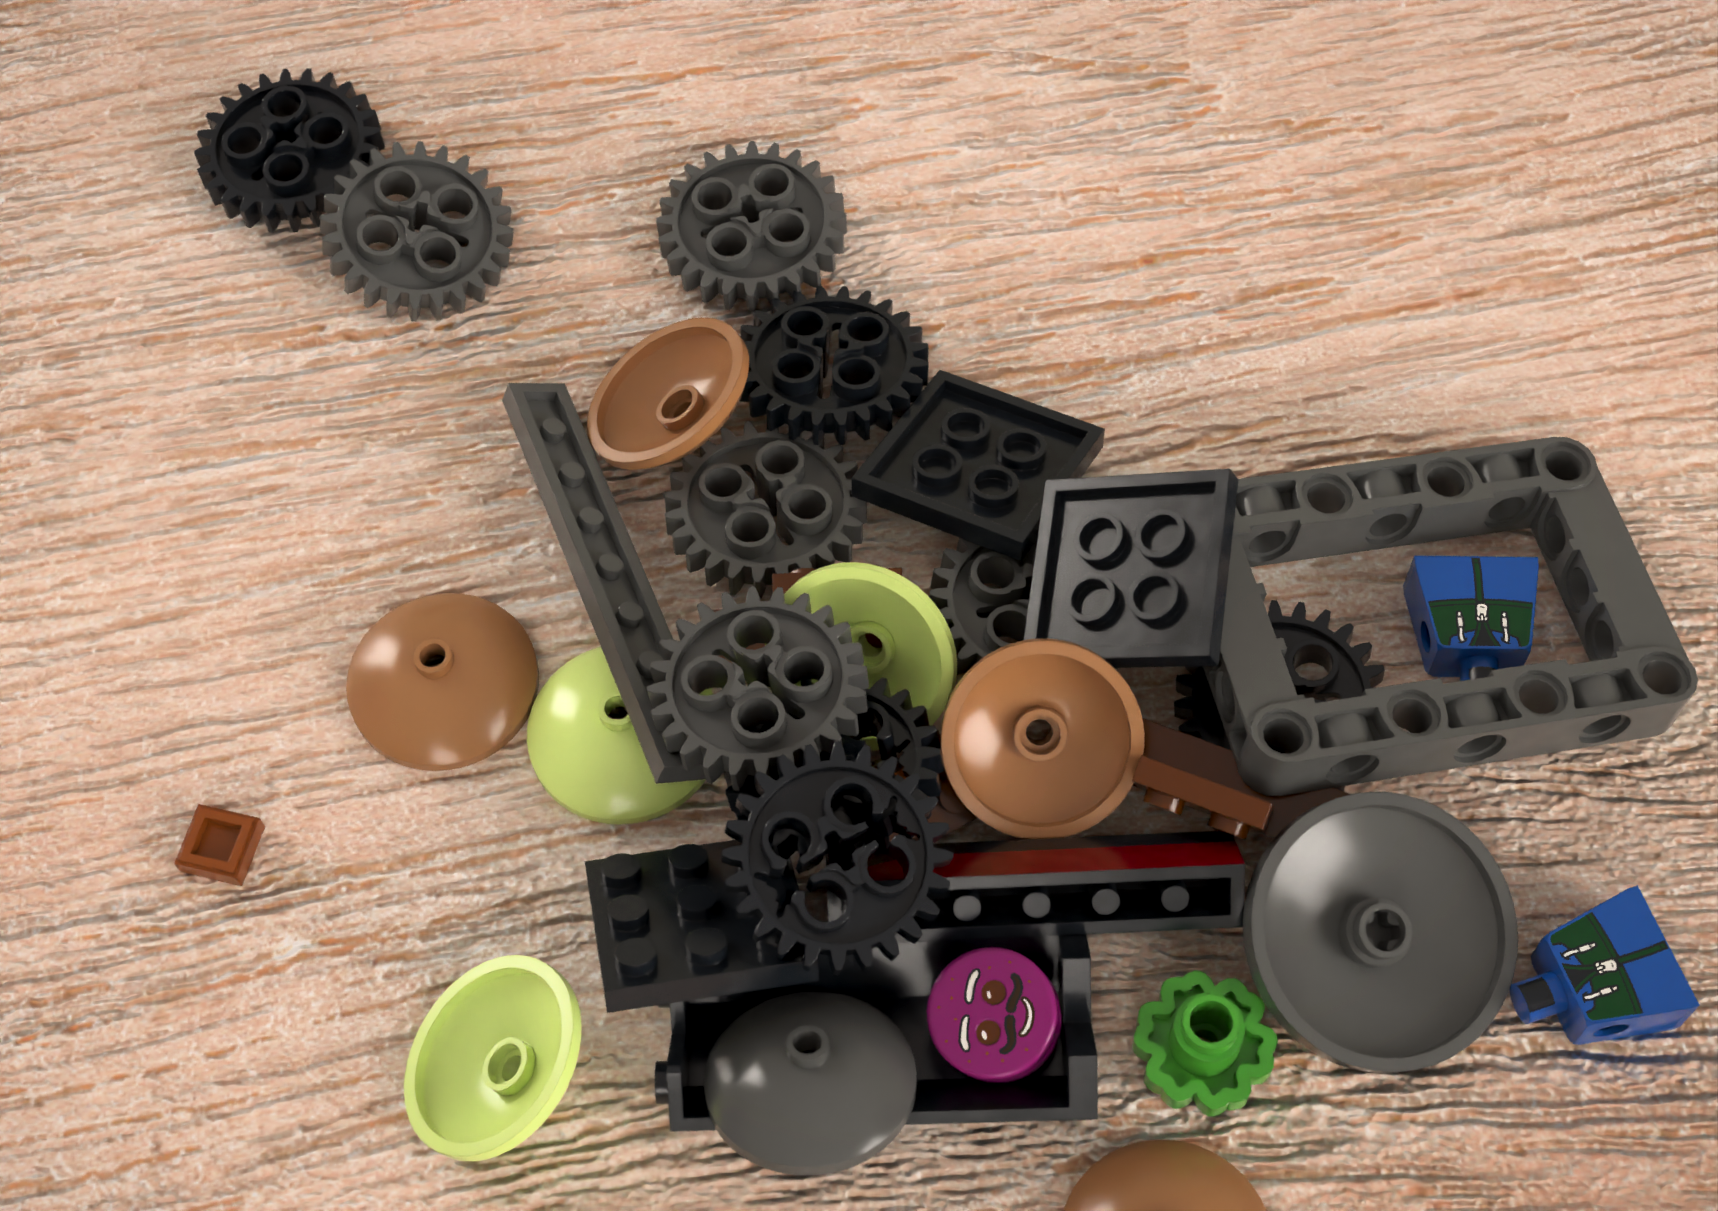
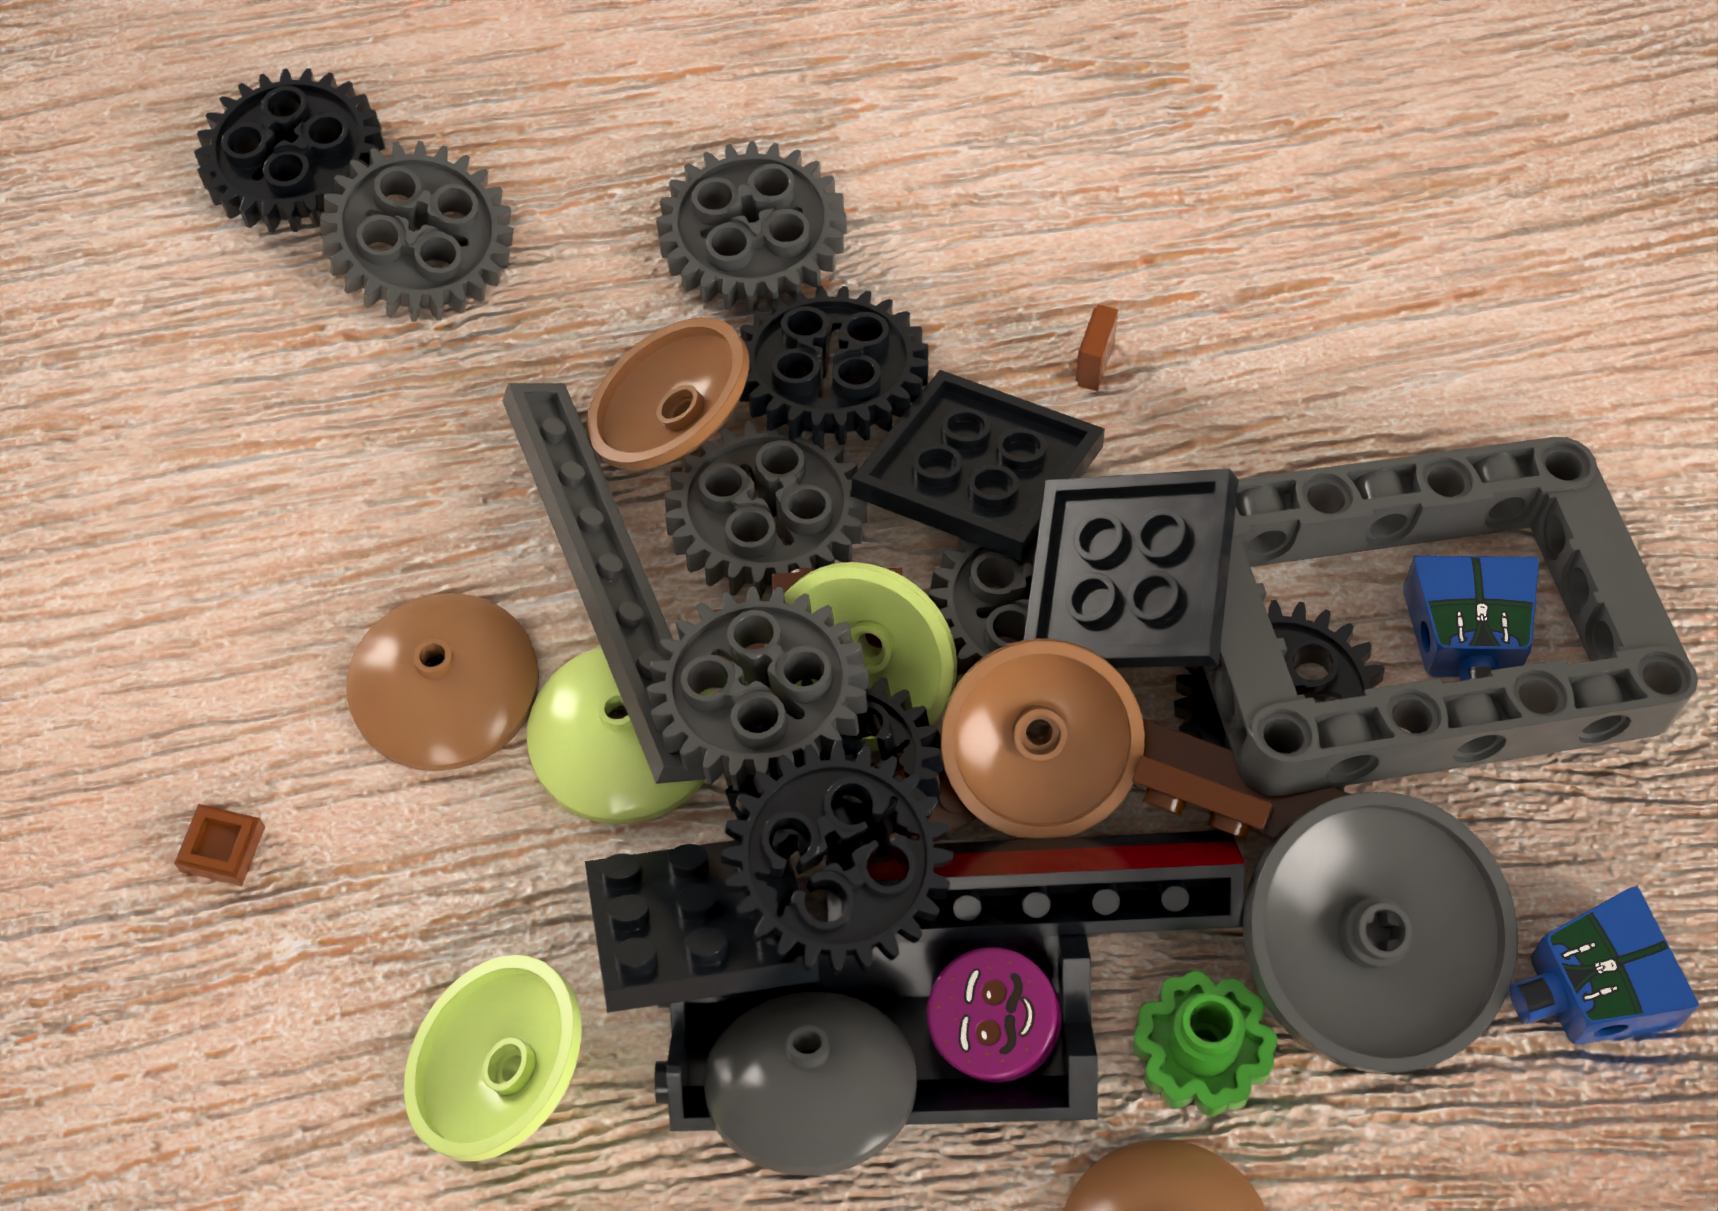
(1096, 347): none -> dark orange tile

